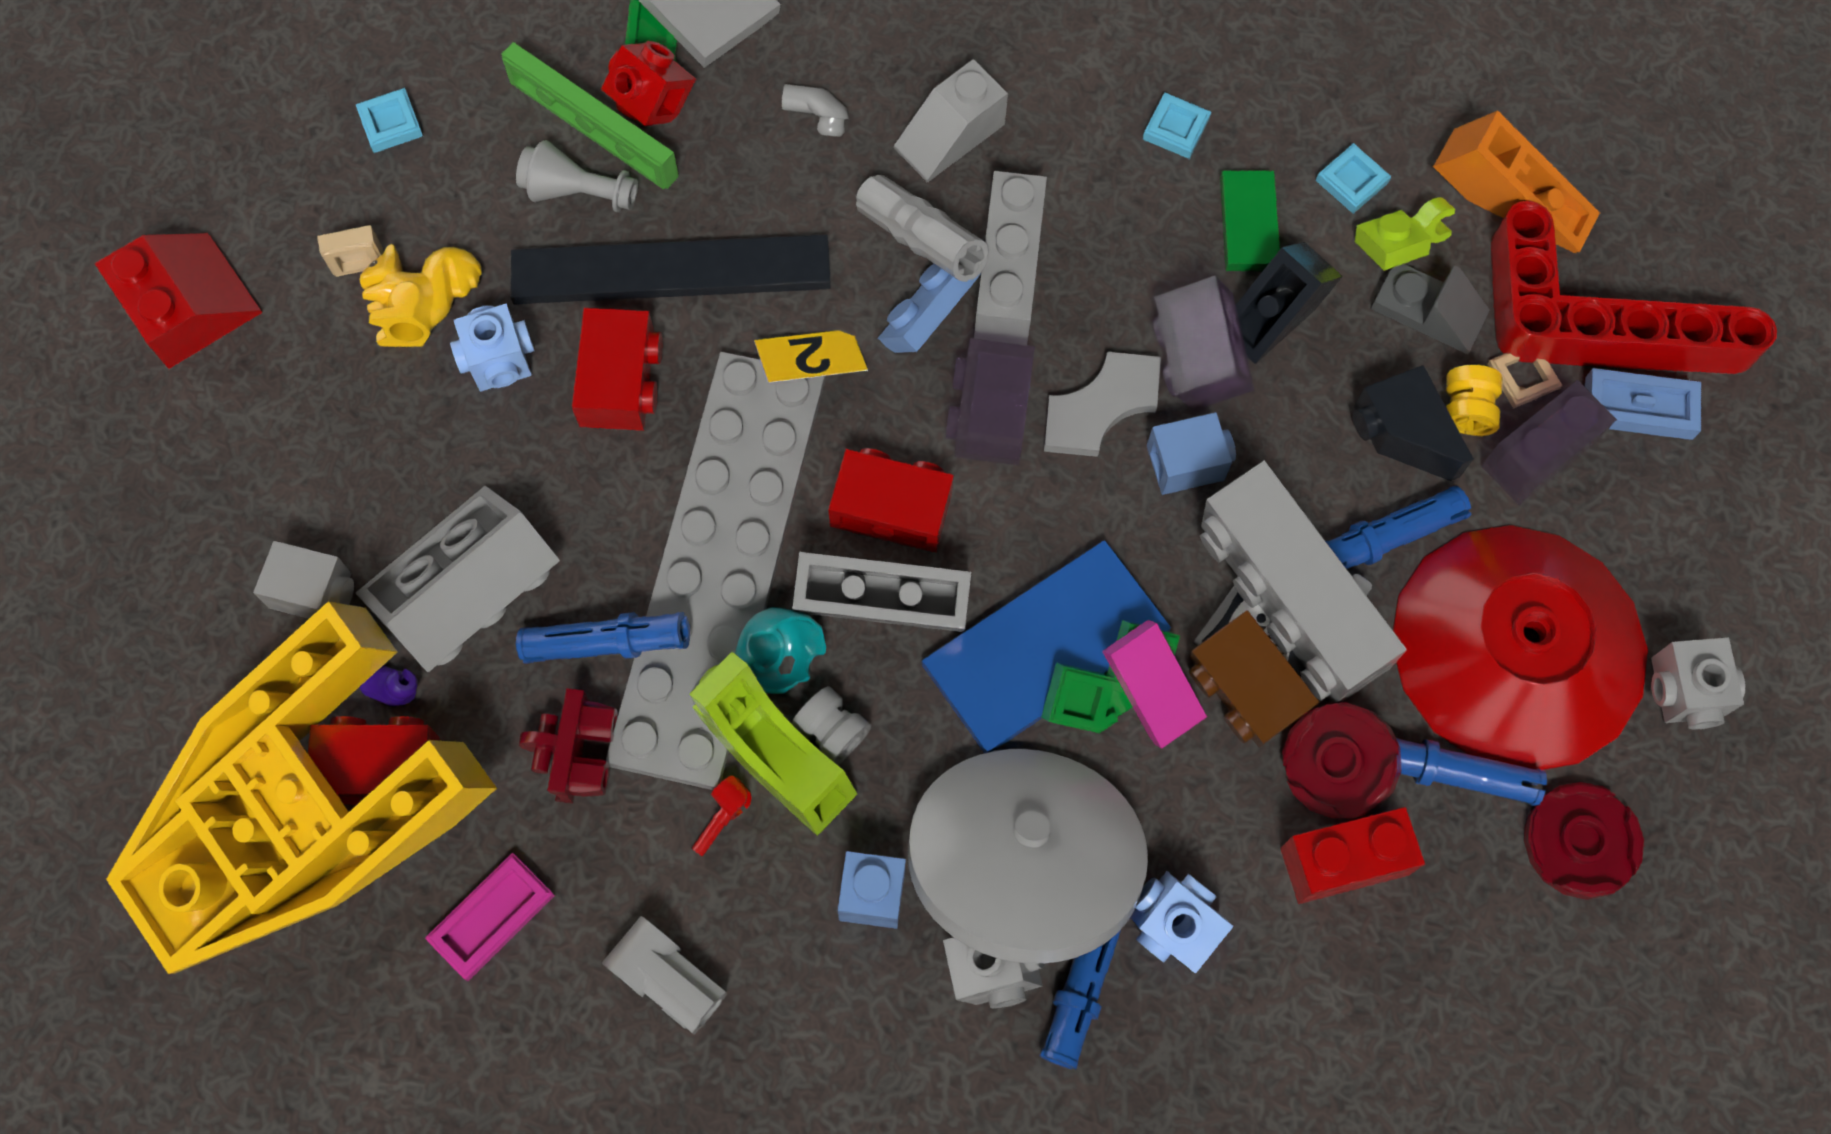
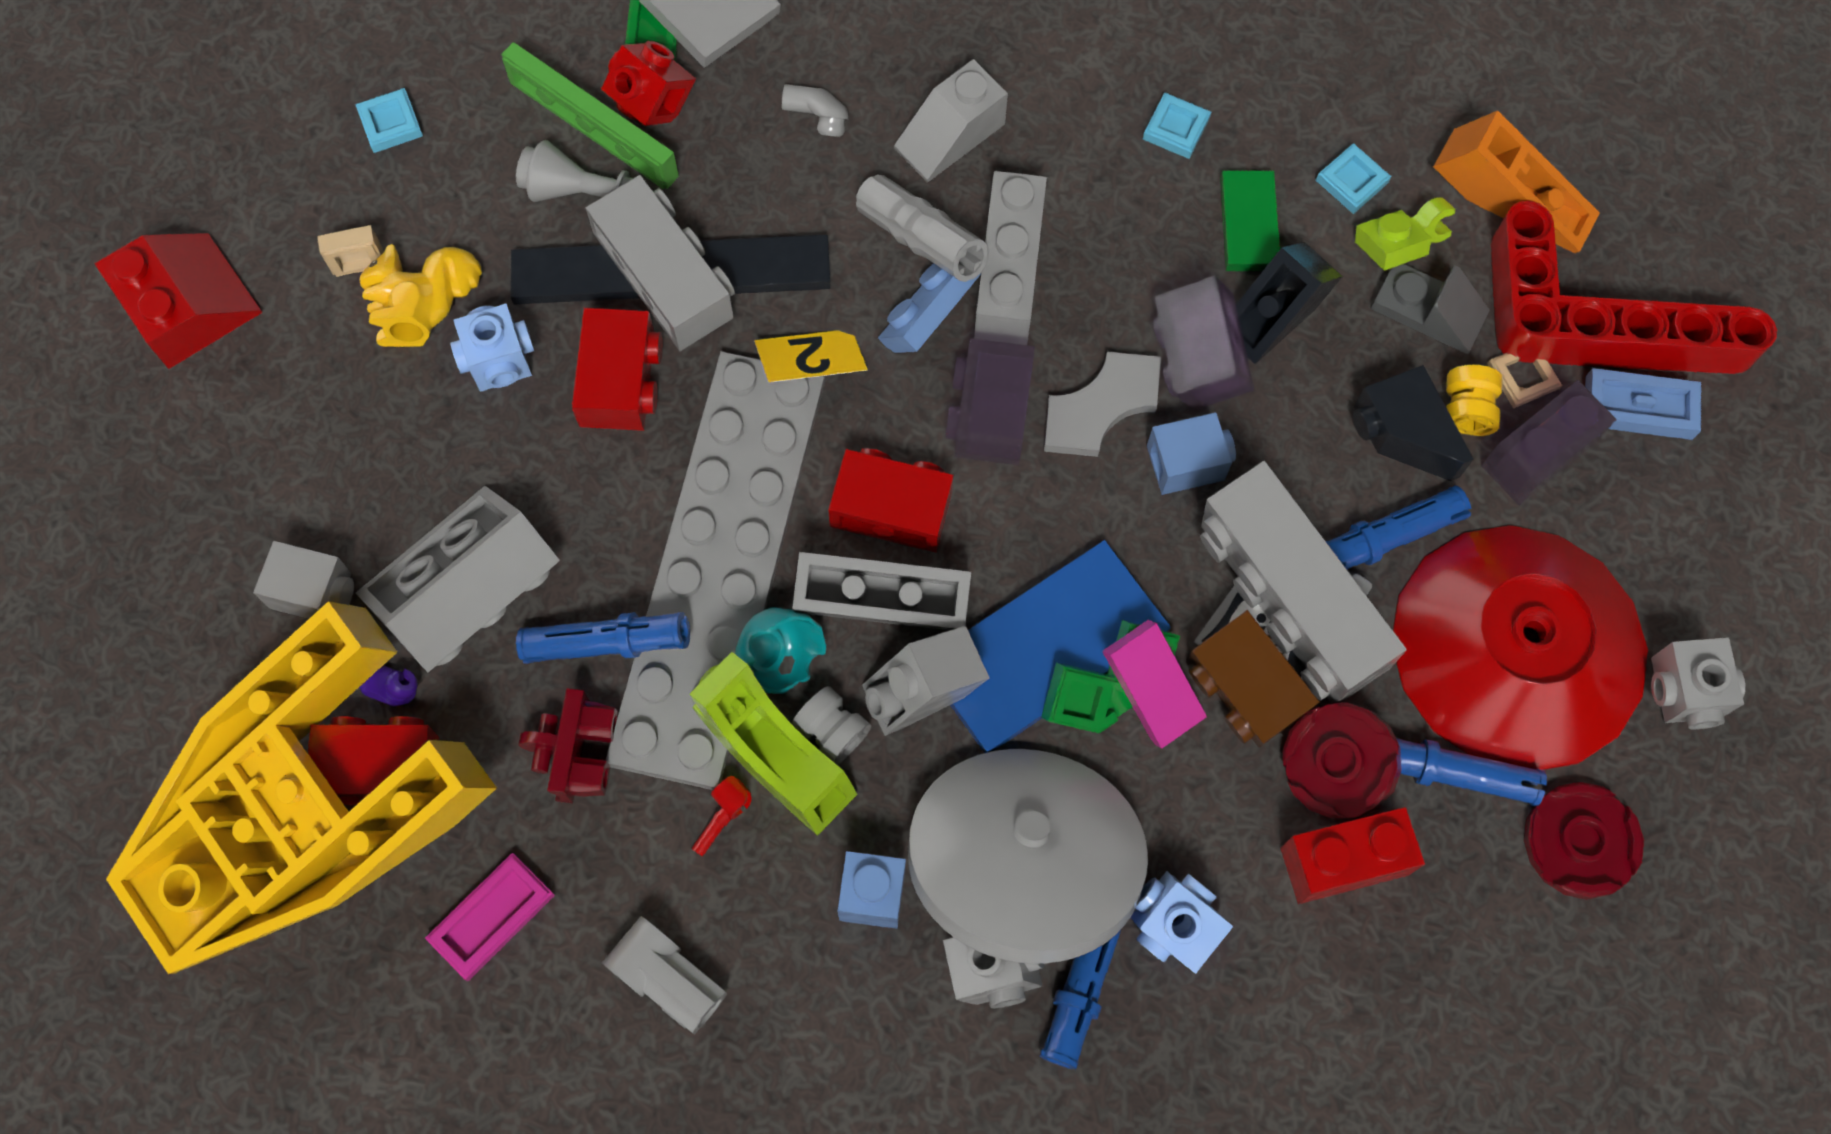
(662, 261): none -> light grey brick
(924, 679): none -> light grey slope

